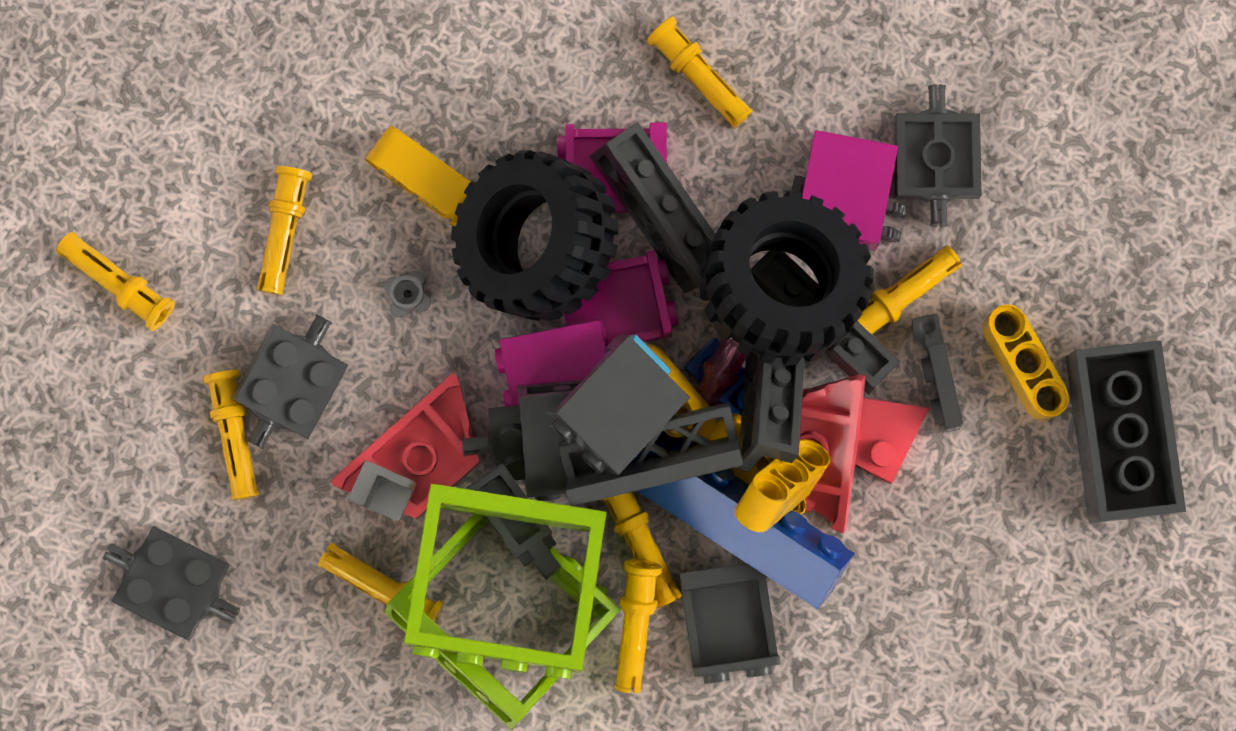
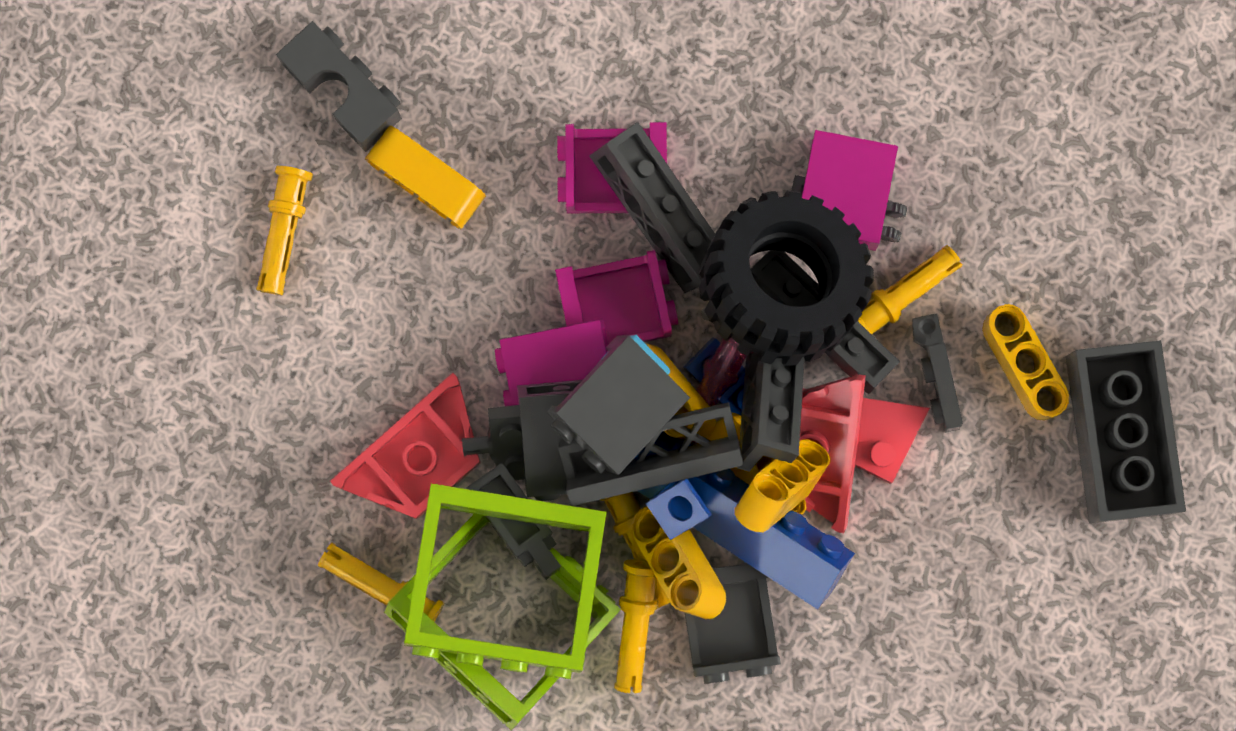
(130, 291): yellow pin -> none
(171, 583): dark grey plate -> none
(231, 426): yellow pin -> none
(289, 381): dark grey plate -> none
(316, 58): none -> dark grey arch
(382, 491): light grey panel -> none
(396, 289): light grey plate -> none
(492, 223): black tyre -> none
(678, 508): none -> bracket
(679, 567): none -> yellow beam
(687, 59): yellow pin -> none
(938, 155): dark grey plate -> none

